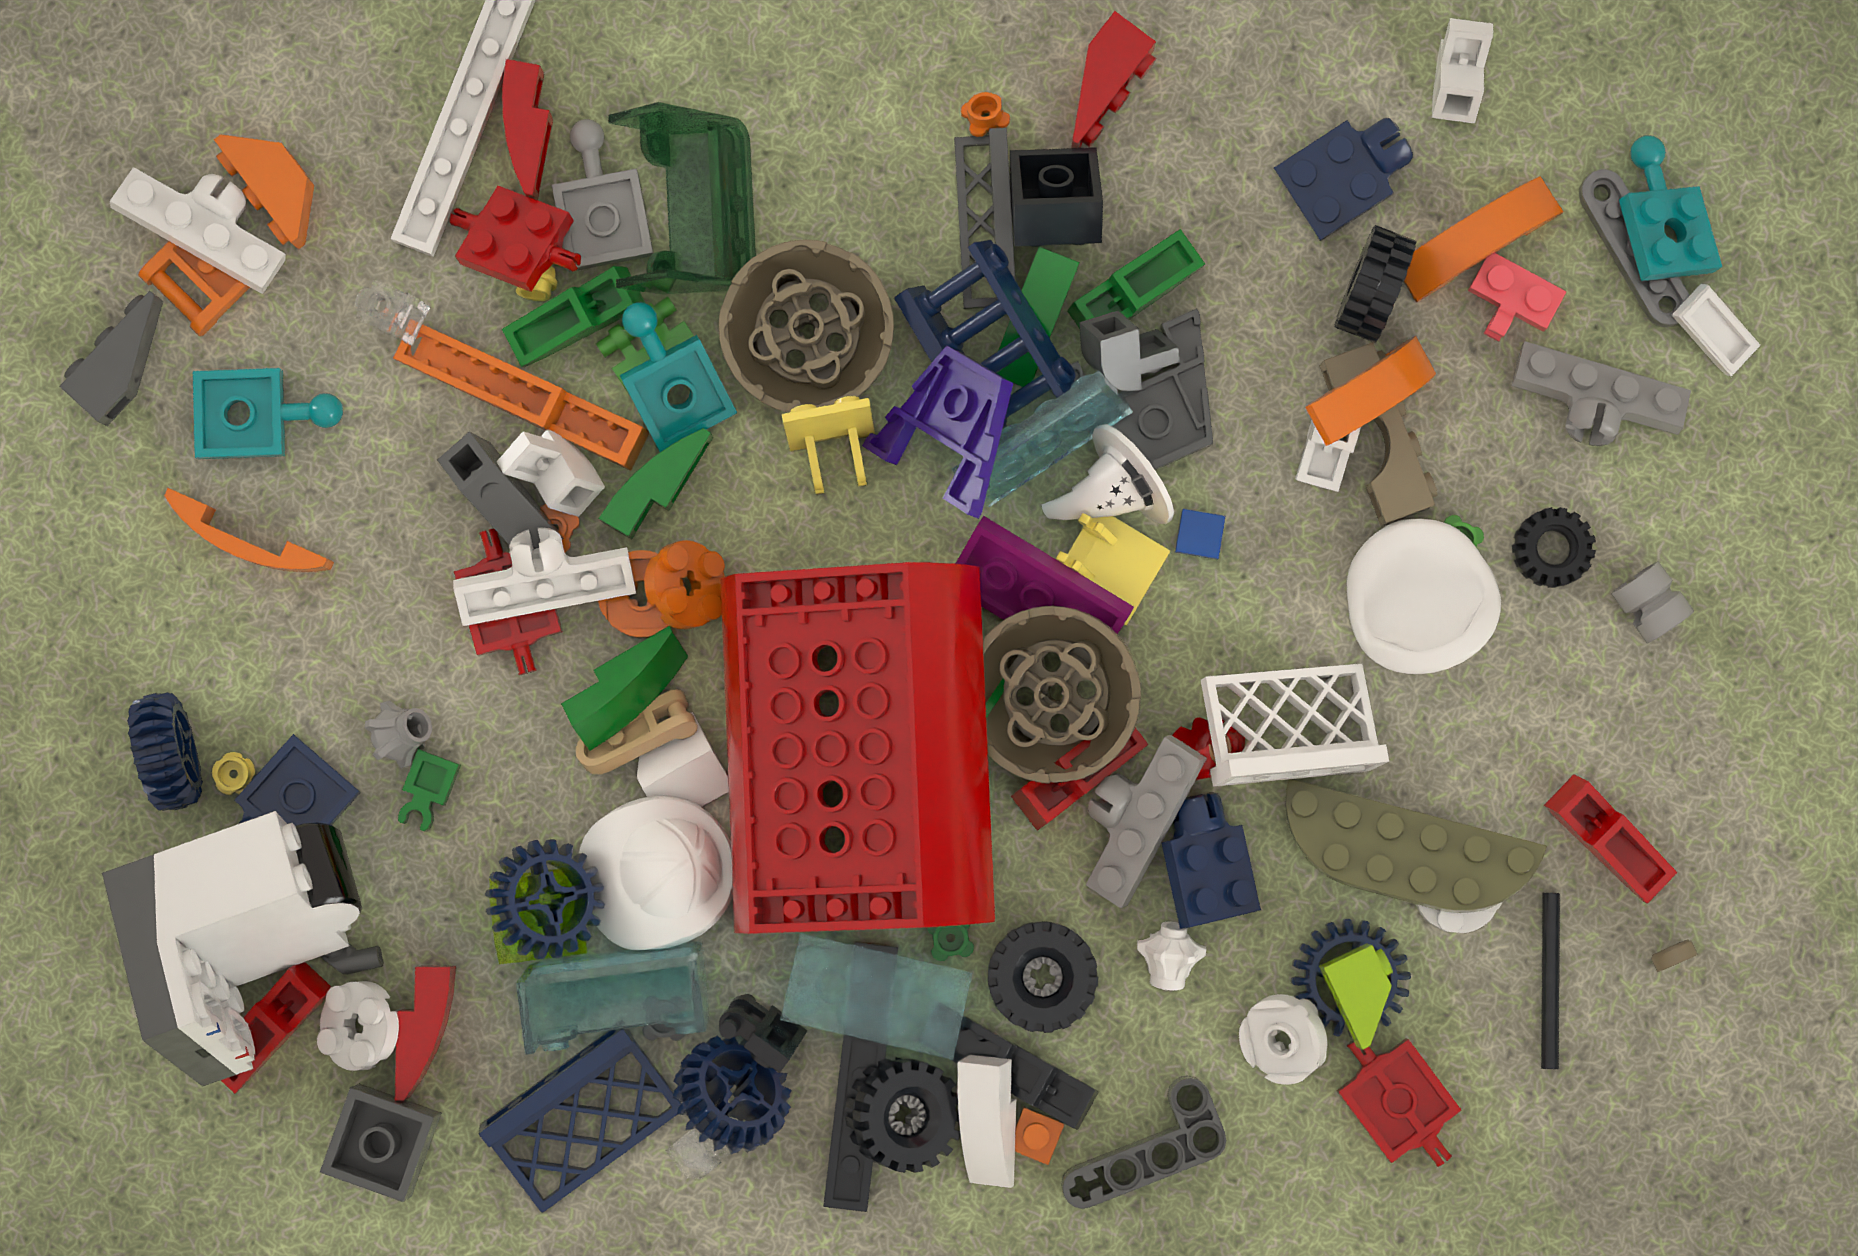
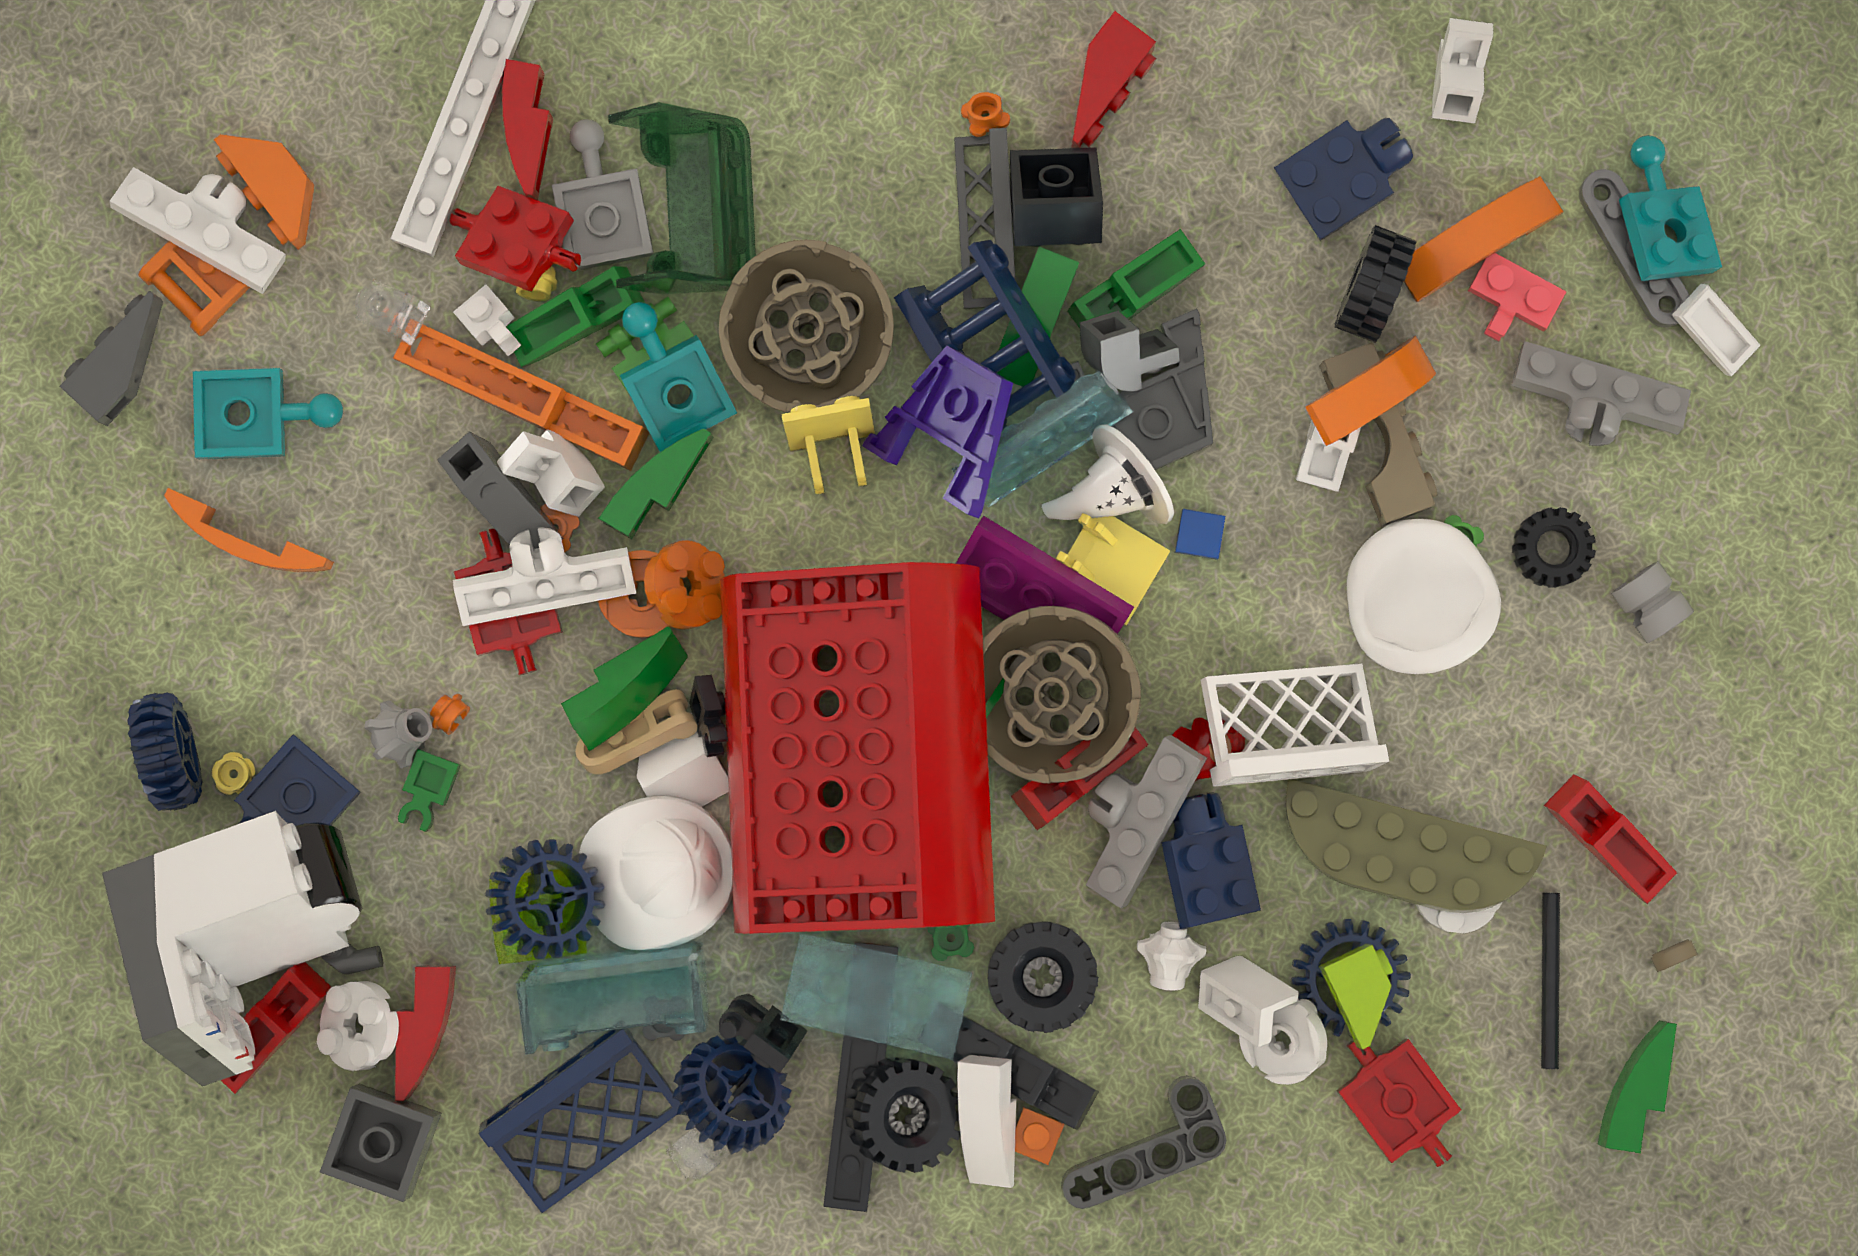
(446, 712): none -> orange plate
(487, 319): none -> white plate
(708, 708): none -> black plate
(1244, 998): none -> white panel
(1638, 1088): none -> green slope

